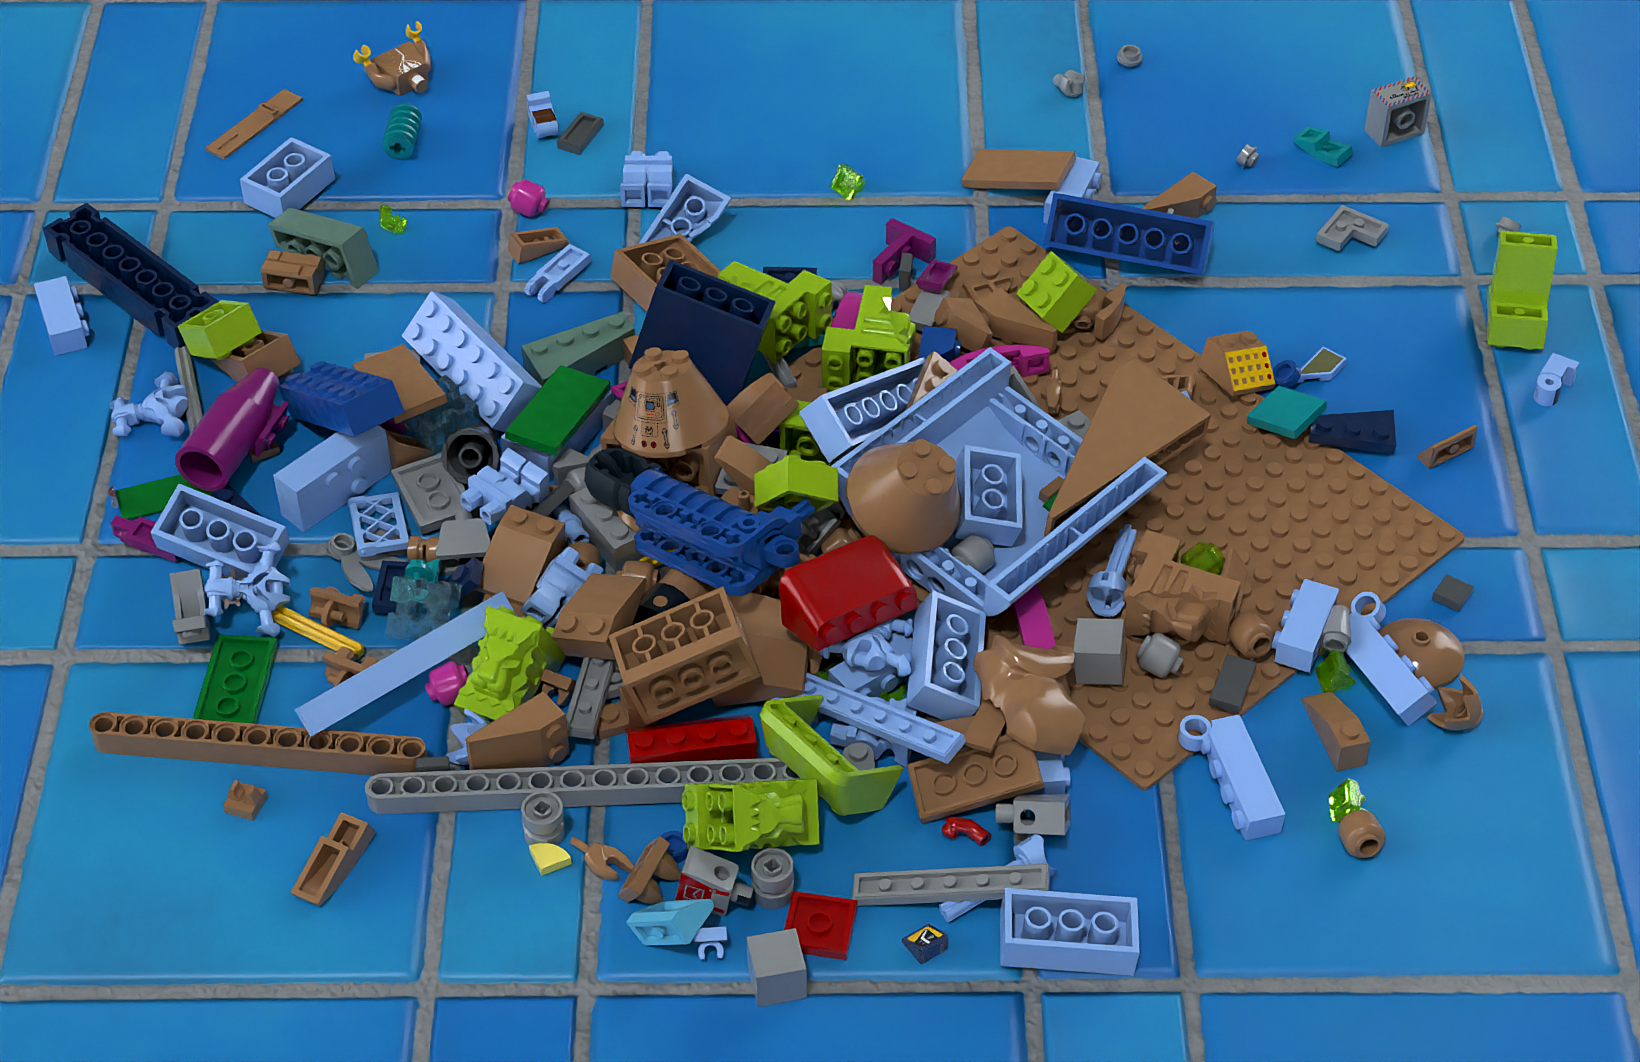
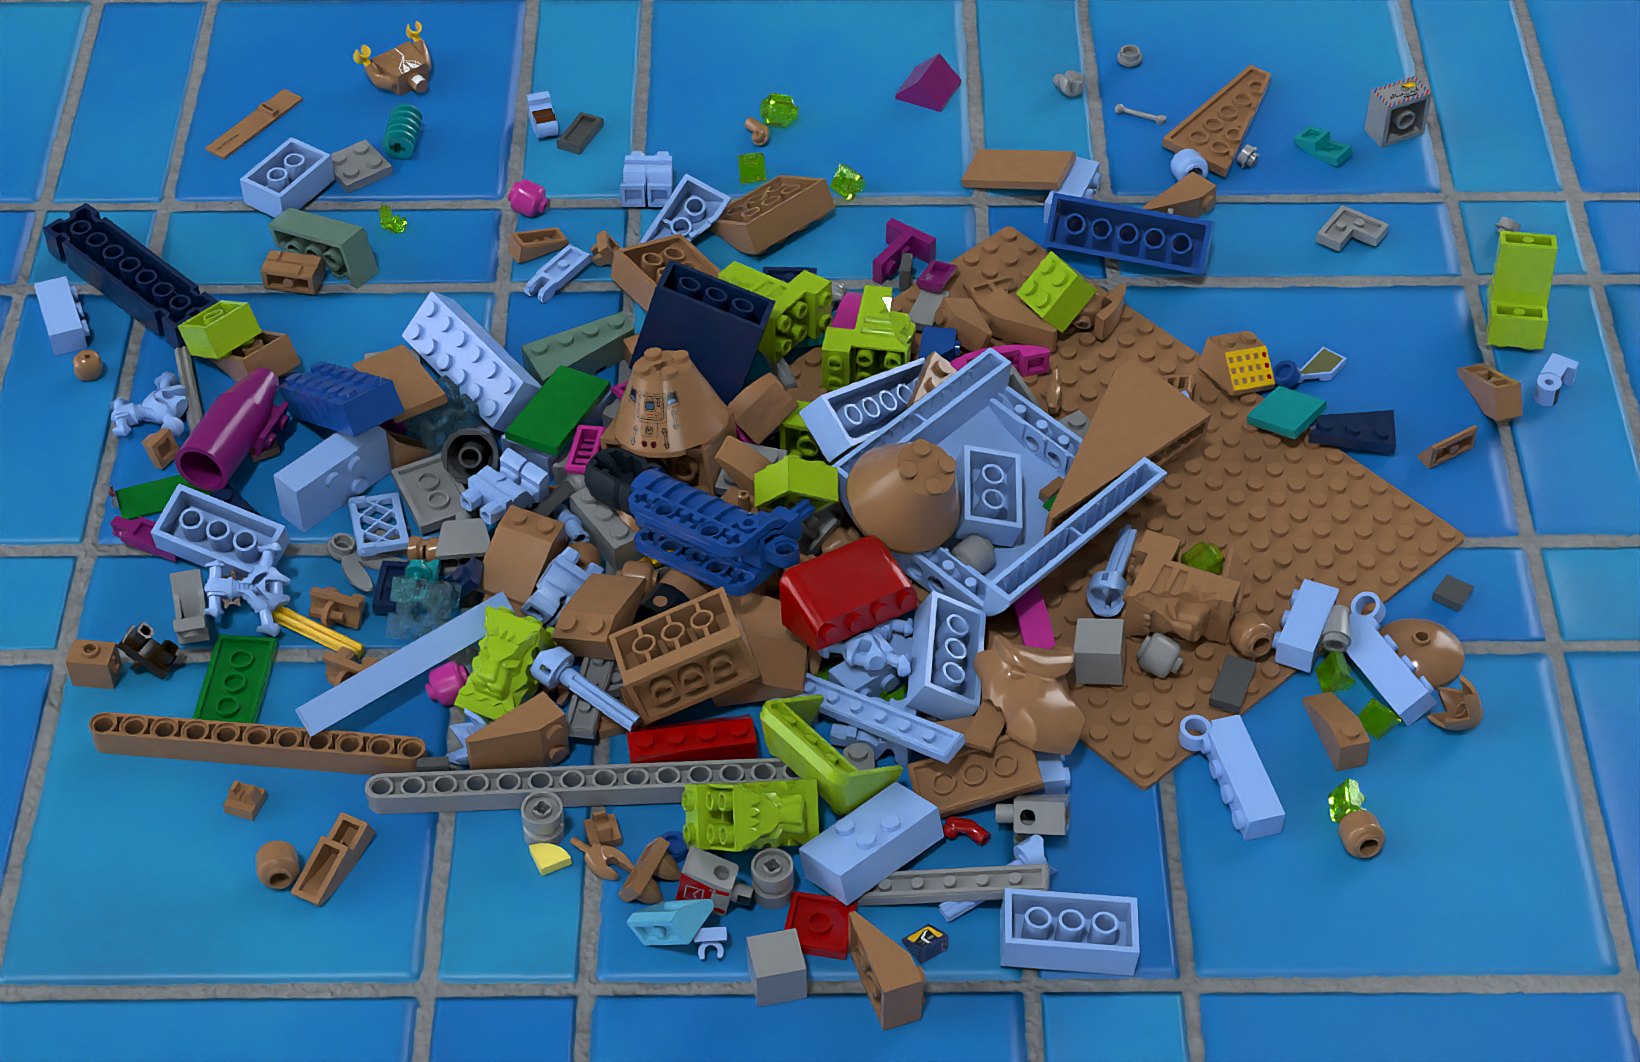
(87, 365): none -> medium nougat piece
(94, 664): none -> medium nougat head
(146, 651): none -> dark brown hips
(161, 447): none -> medium nougat tile
(277, 864): none -> medium nougat head
(359, 166): none -> light grey plate
(558, 670): none -> light blue piece
(583, 435): none -> dark pink slope
(602, 829): none -> medium nougat tile
(604, 249): none -> medium nougat tile
(751, 167): none -> clear neon green tile
(760, 131): none -> medium nougat arm
(773, 212): none -> medium nougat slope
(778, 110): none -> clear neon green head
(871, 843): none -> light blue brick
(886, 974): none -> medium nougat slope
(930, 84): none -> magenta slope
(1160, 119): none -> light grey hinge
(1188, 161): none -> light blue head
(1222, 121): none -> medium nougat wing
(1378, 719): none -> clear neon green slope
(1493, 391): none -> medium nougat slope

